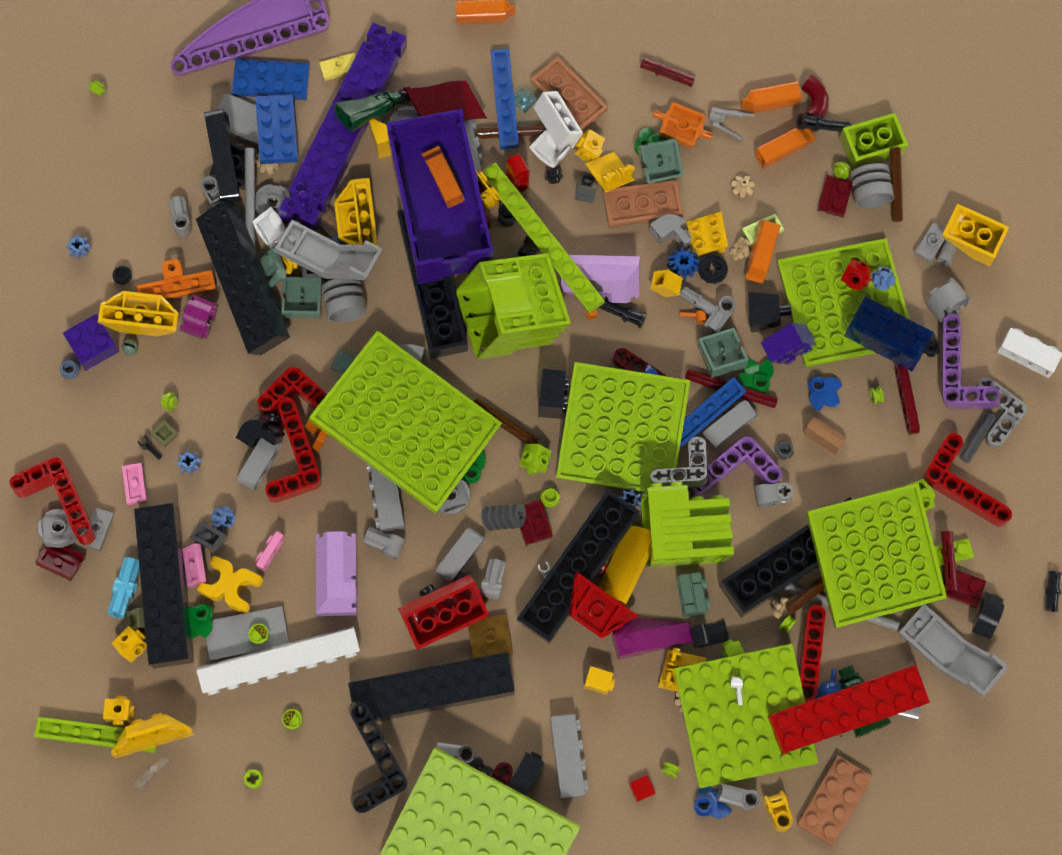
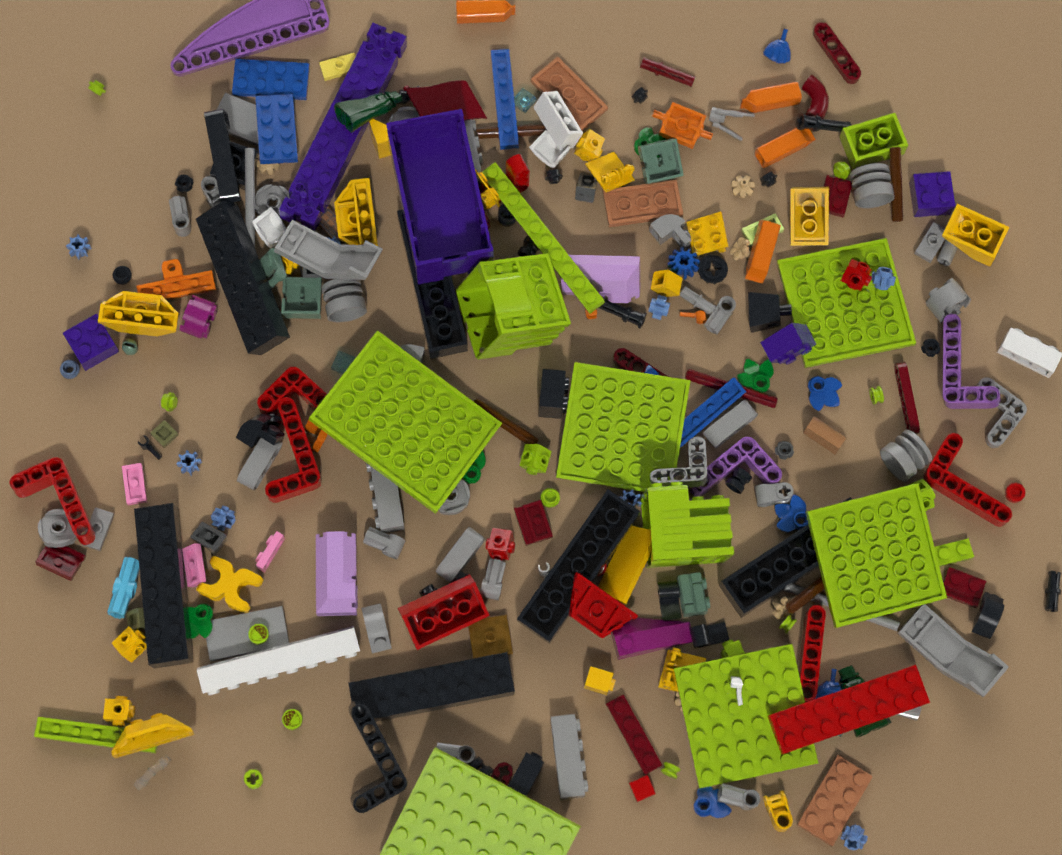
(184, 179): none -> black plate
(376, 628): none -> light grey brick
(443, 177): orange piece -> none
(500, 544): none -> red brick
(503, 516): dark grey piece -> none
(634, 735): none -> dark red plate
(640, 95): none -> black plate
(659, 307): none -> medium blue gear
(669, 600): none -> black panel
(721, 346): sand green piece -> none
(738, 480): none -> black wheel
(768, 179): none -> black plate
(778, 50): none -> blue piece
(790, 514): none -> blue plate
(809, 215): none -> yellow slope
(840, 51): none -> dark red beam
(854, 837): none -> medium blue gear
(888, 334): clear blue brick -> none
(906, 455): none -> light grey wheel
(932, 194): none -> dark purple brick
(949, 560): dark red pin -> none
(977, 437): dark grey axle -> none
(1015, 492): none -> red tile

